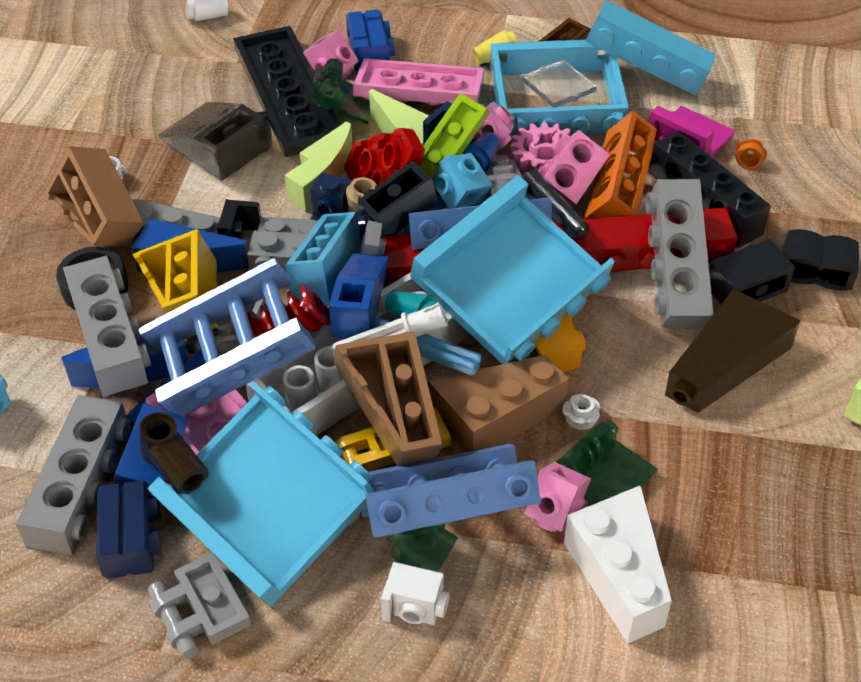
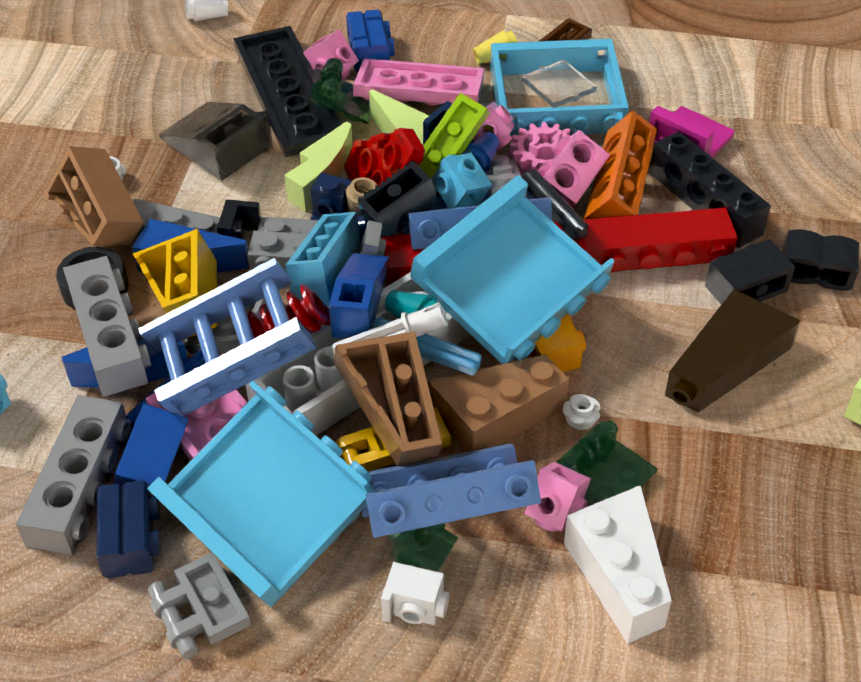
(171, 454): dark brown piece -> none
(651, 47): medium azure brick -> none
(684, 201): light grey brick -> none
(748, 160): orange plate -> none

